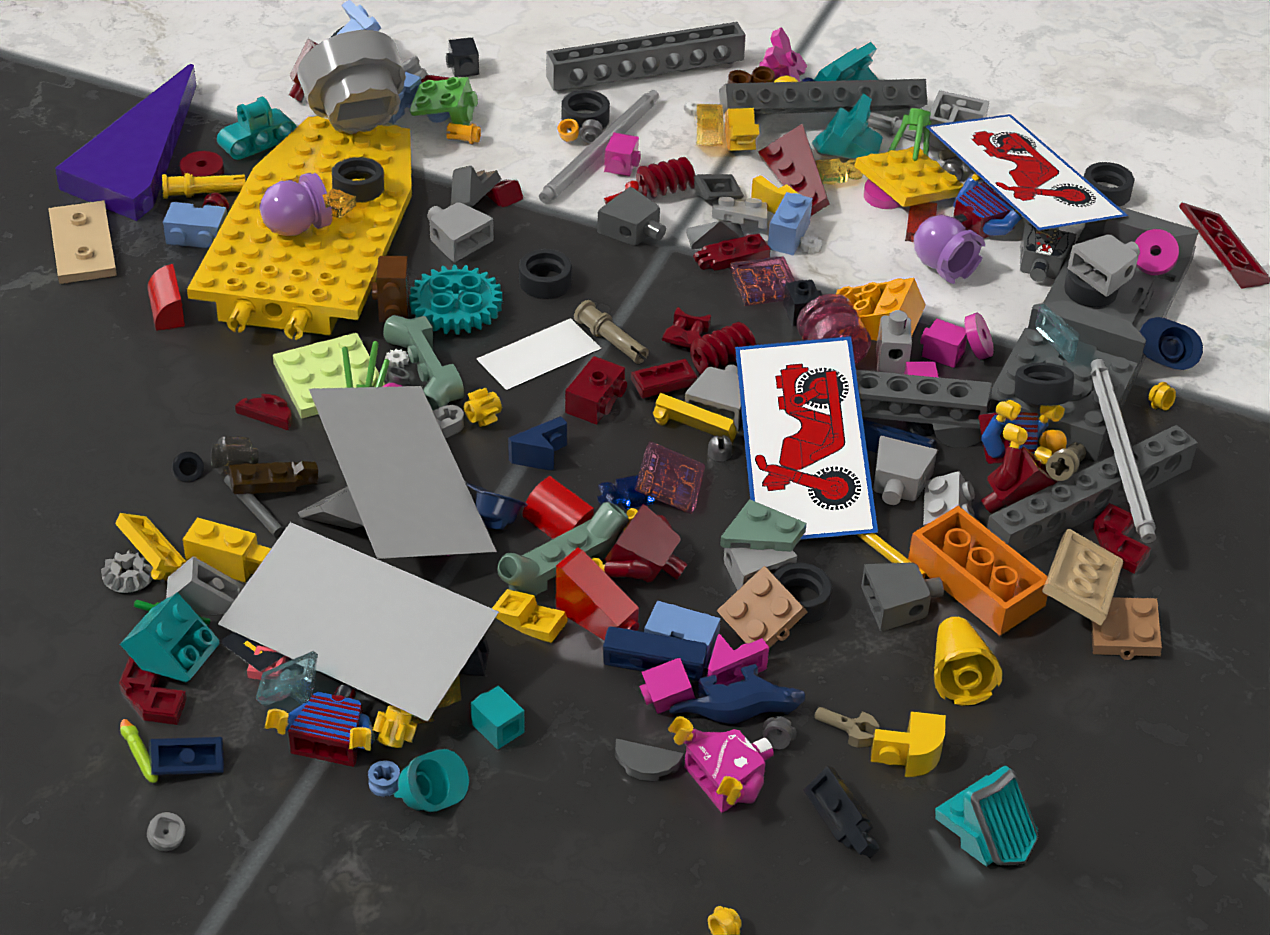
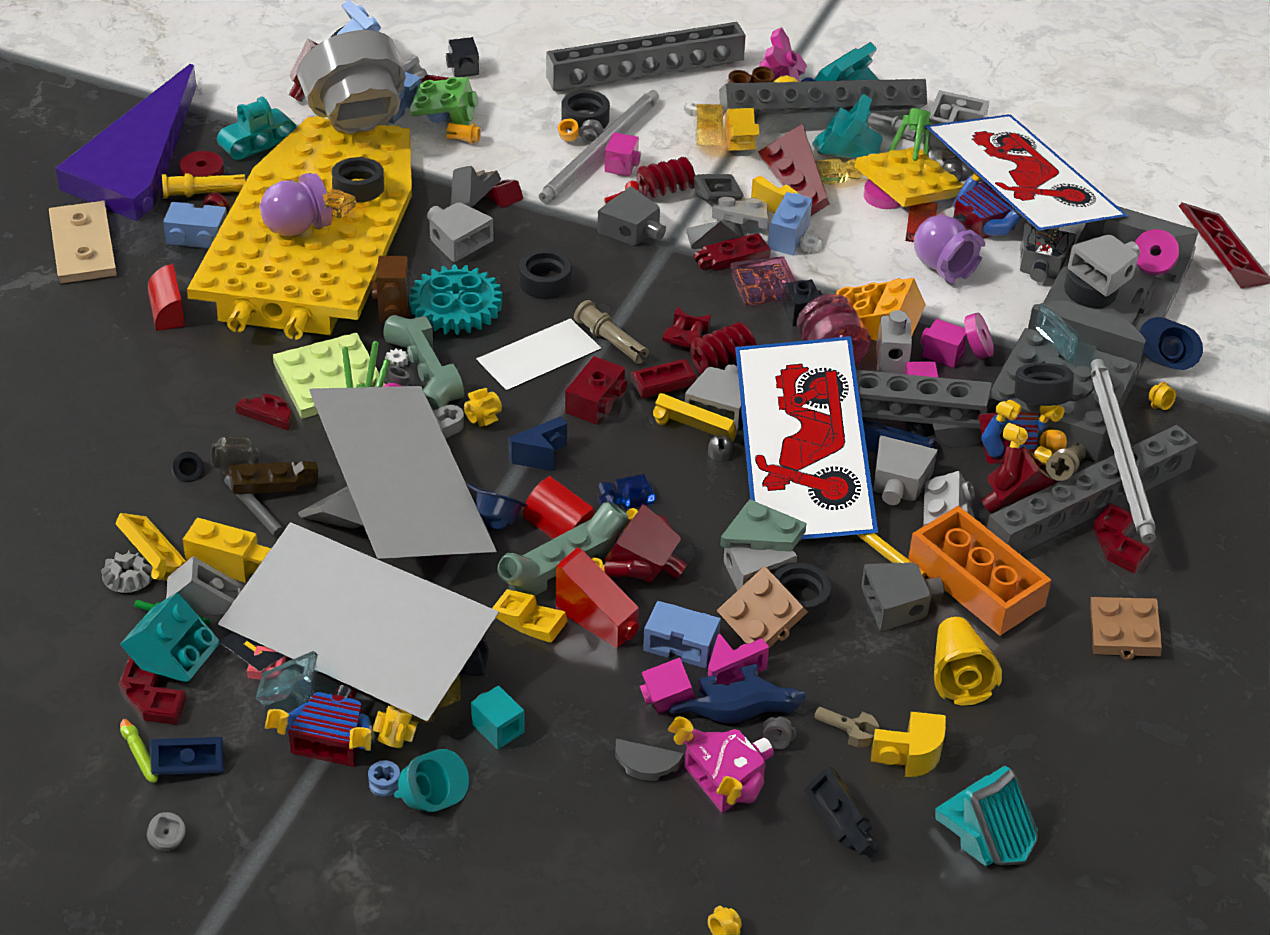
(646, 650): dark blue slope -> none
(670, 477): clear pink tile -> none
(1083, 576): tan plate -> none
(1113, 174): black tyre -> none

